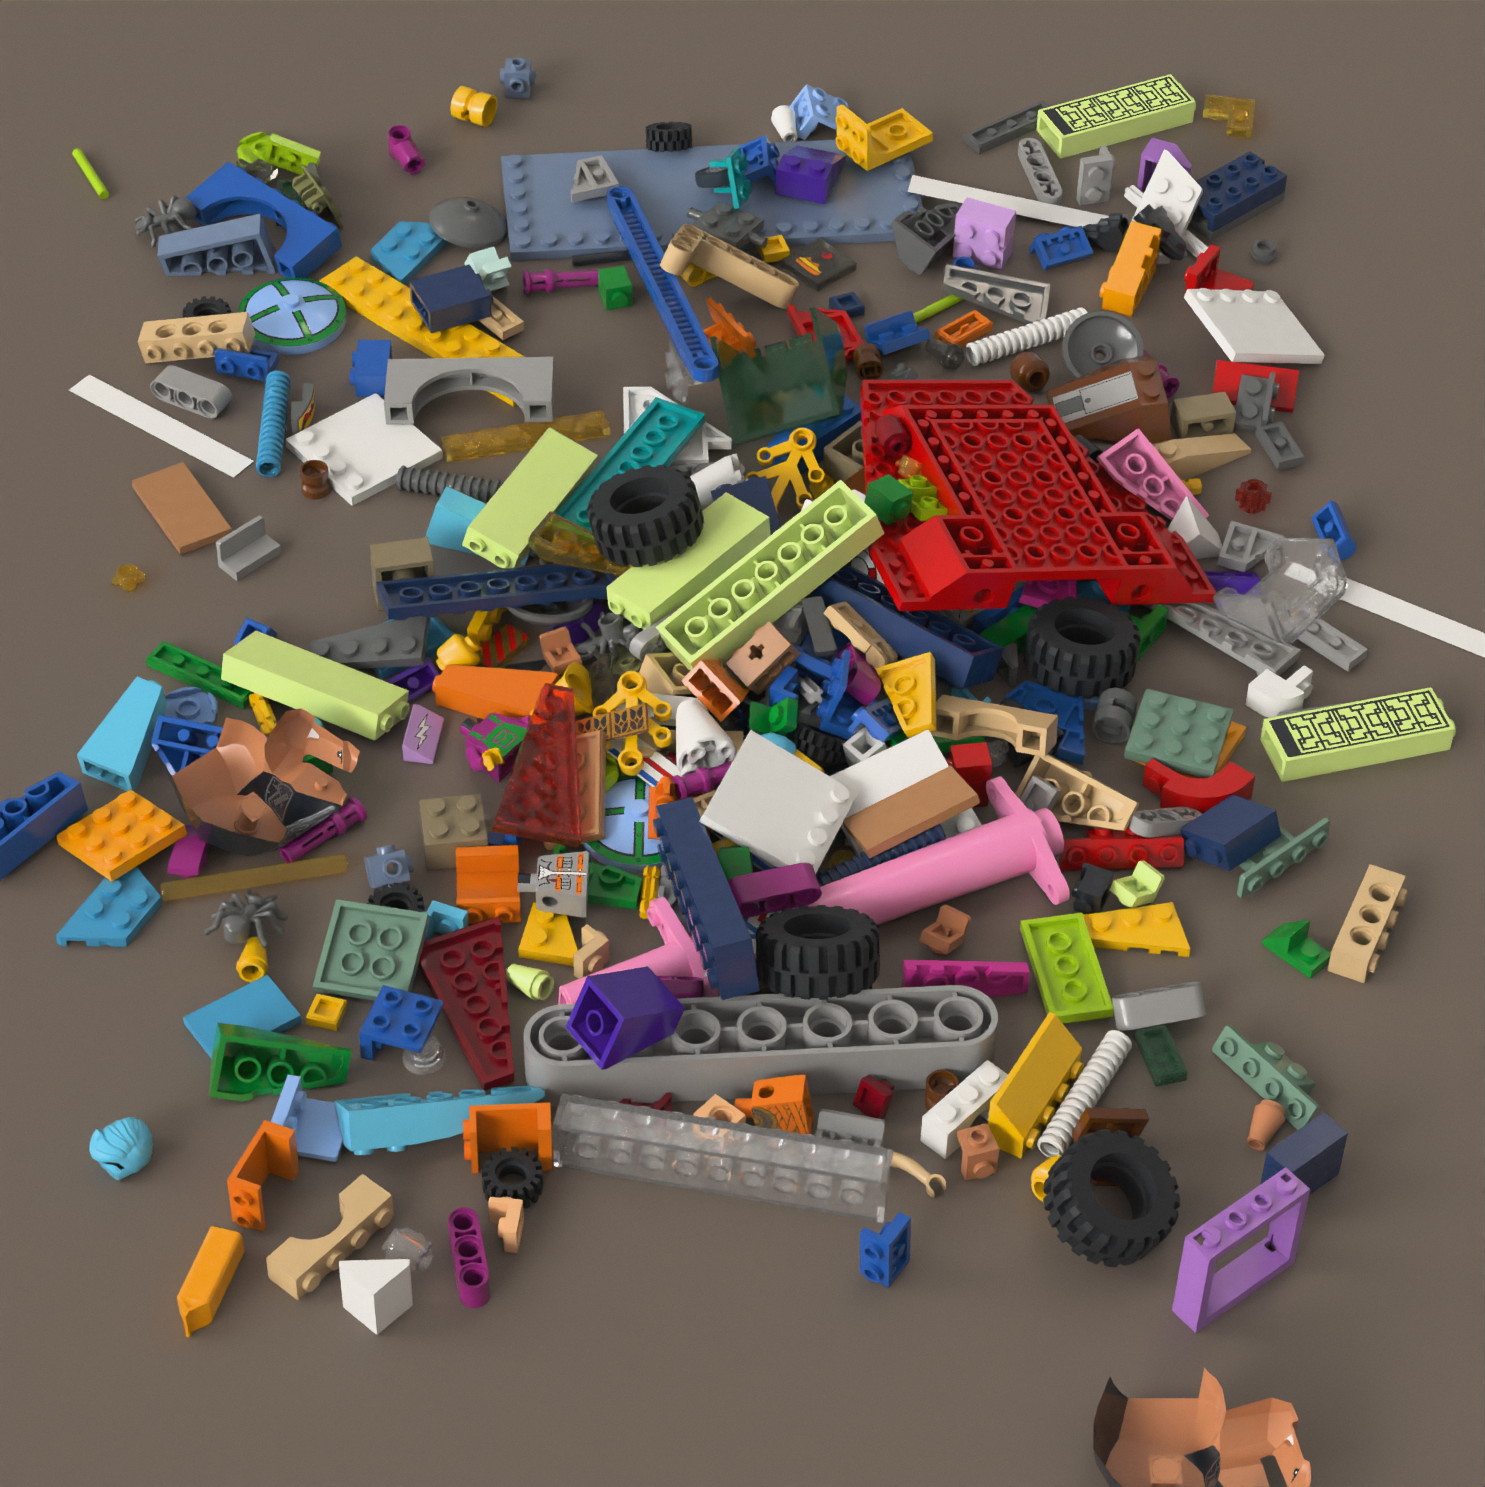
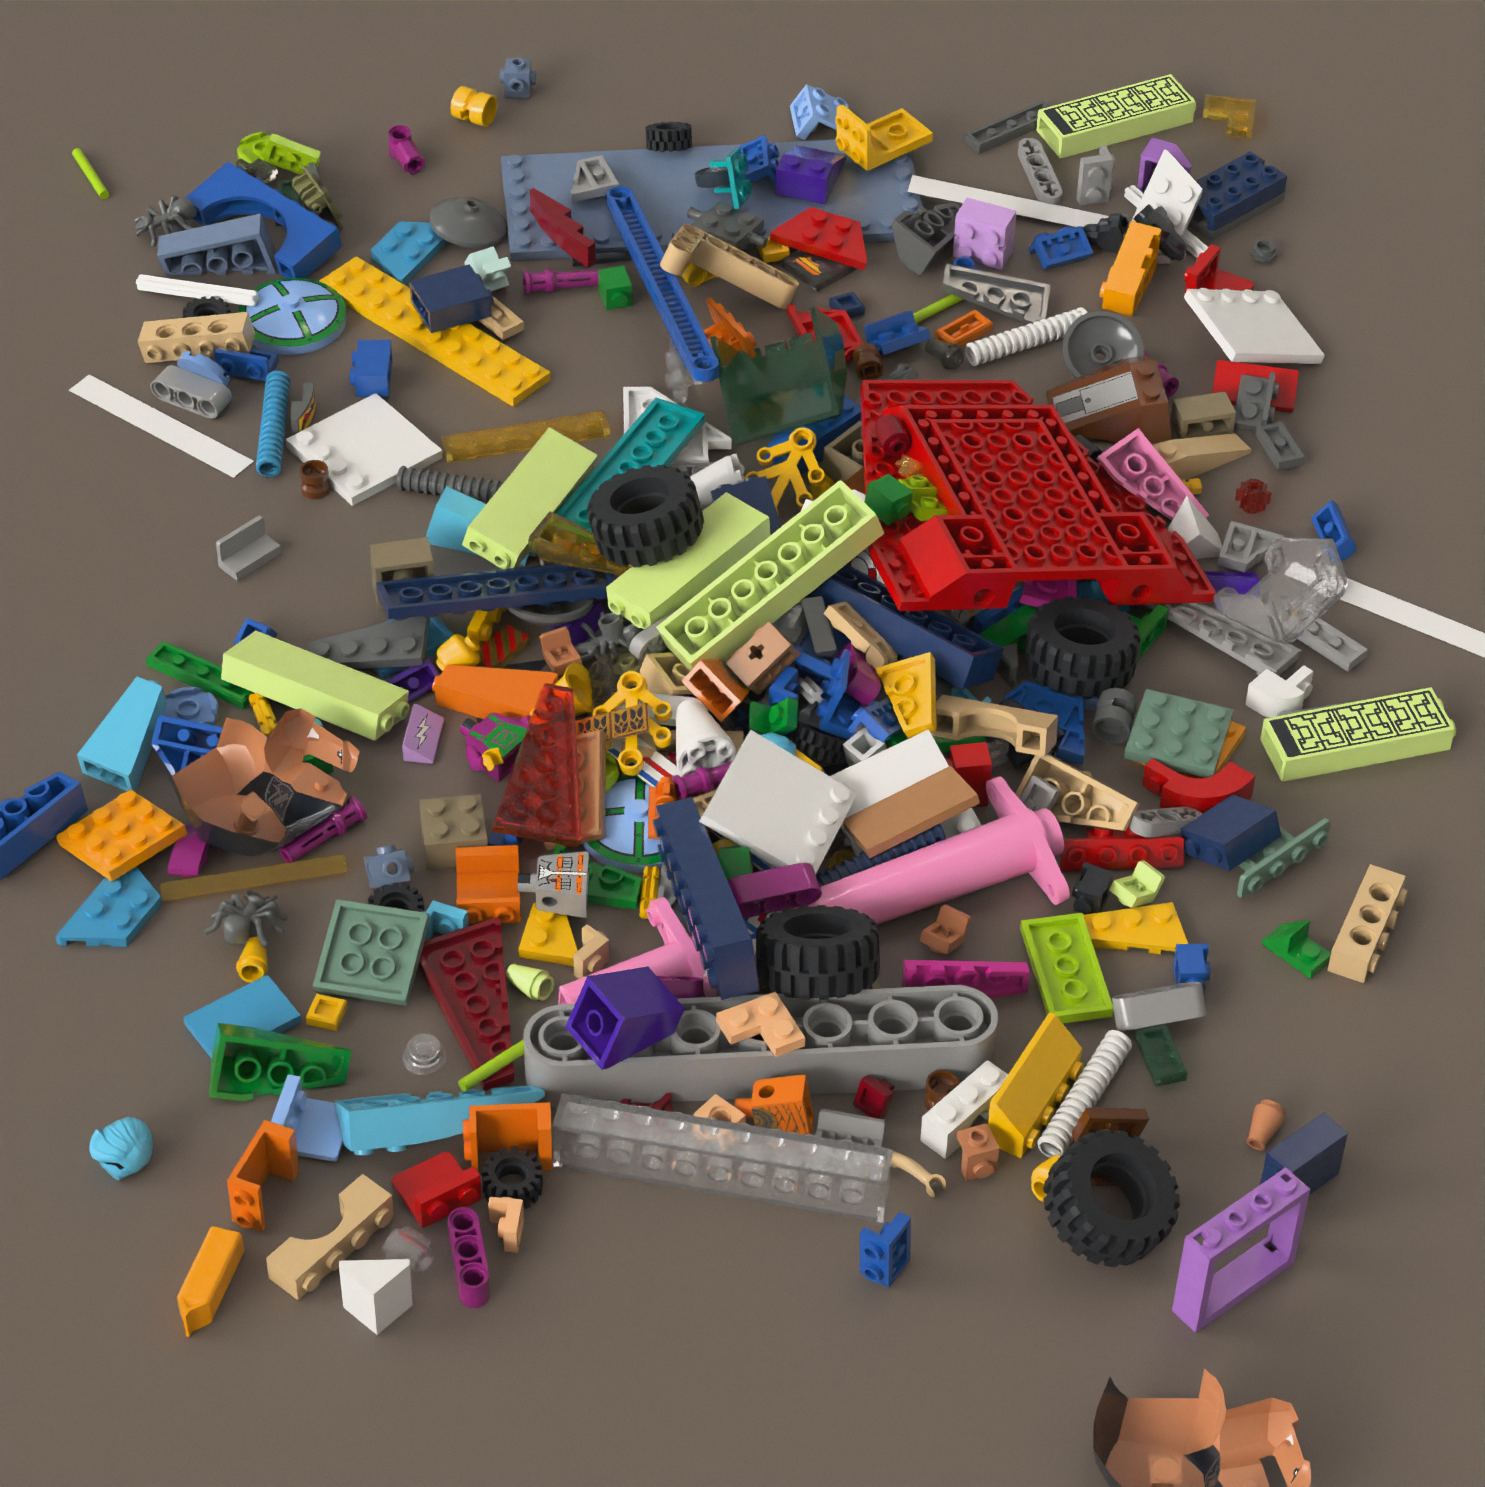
(128, 577): clear yellow plate -> none
(181, 508): medium nougat tile -> none
(197, 290): none -> white axle
(203, 366): none -> medium blue tile
(399, 1021): blue bracket -> none
(418, 381): light grey arch -> none
(437, 1188): none -> red bracket
(492, 1066): none -> lime bar
(558, 225): none -> dark red slope
(765, 1017): none -> light nougat plate
(785, 123): white cone -> none
(824, 236): none -> red wing
(1029, 371): reddish brown head -> none
(1191, 963): none -> blue brick
(1269, 1074): sand green bracket -> none

